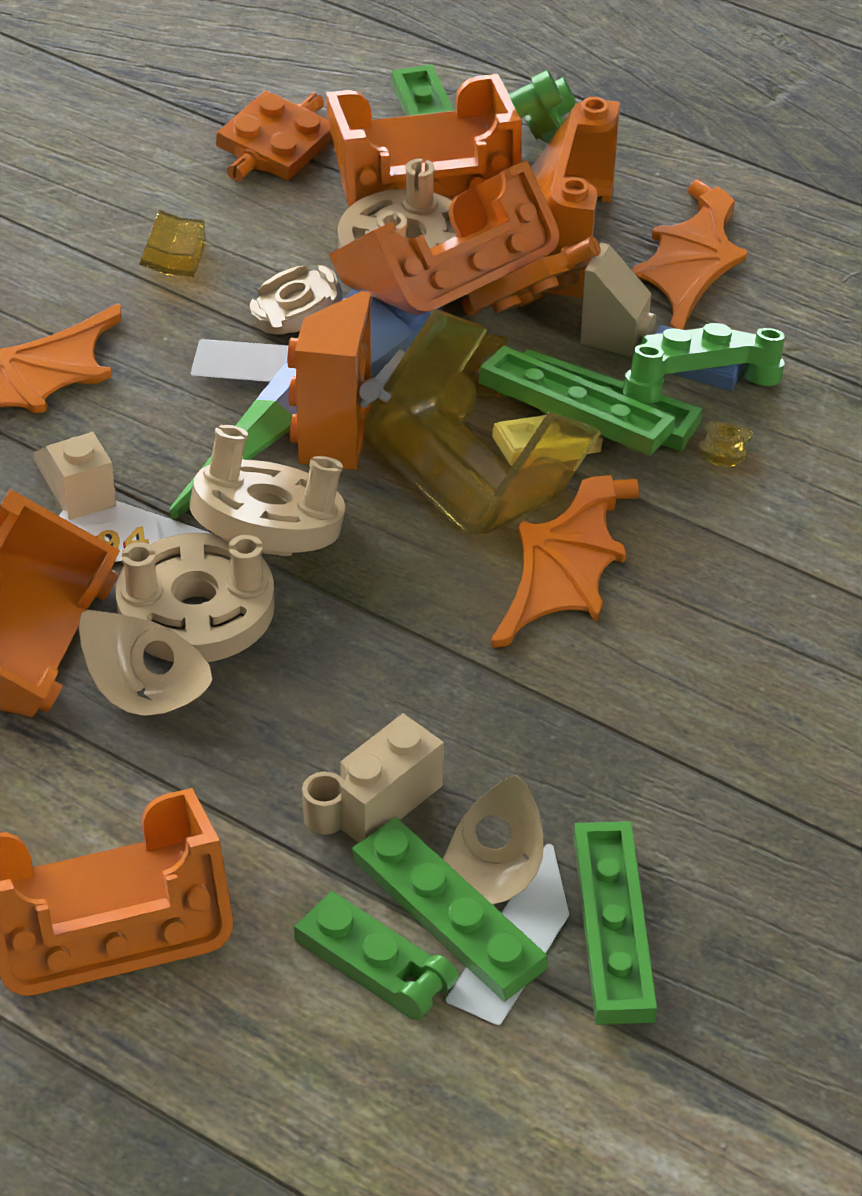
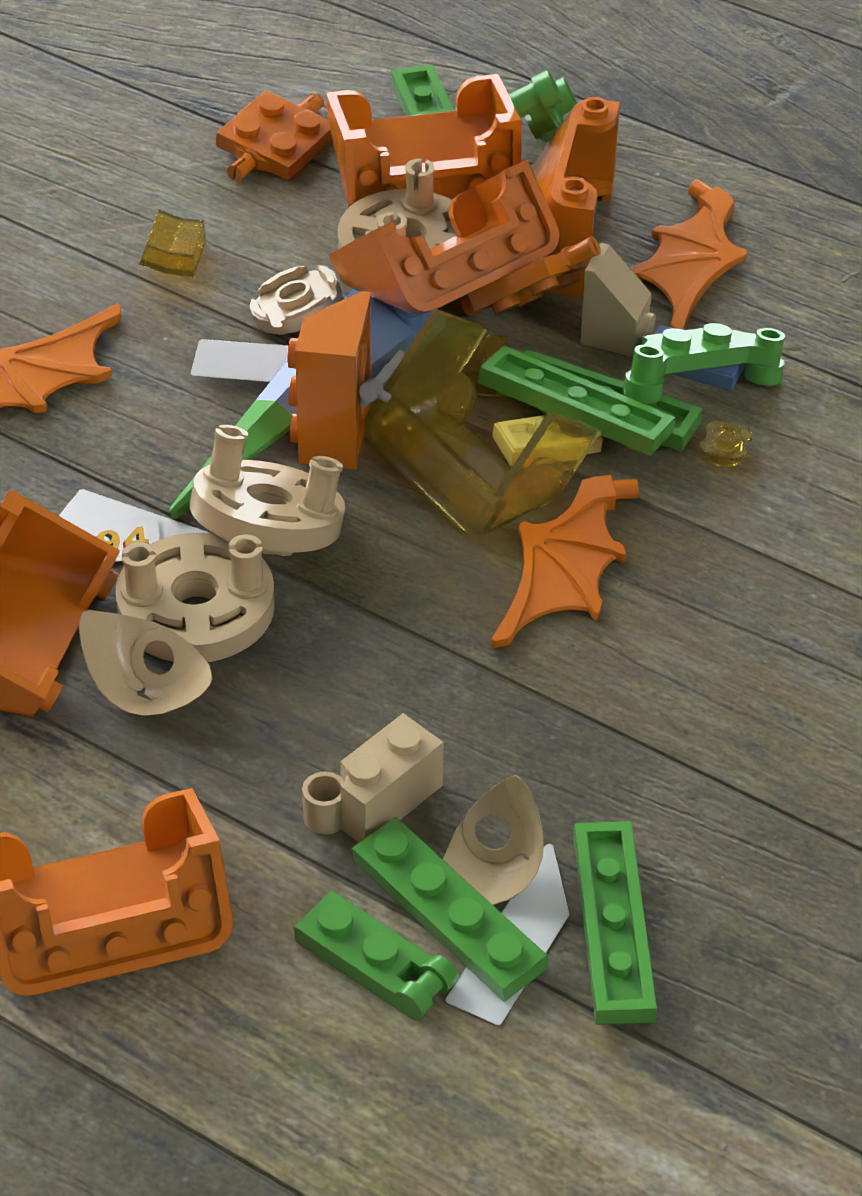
(78, 475): tan slope -> none

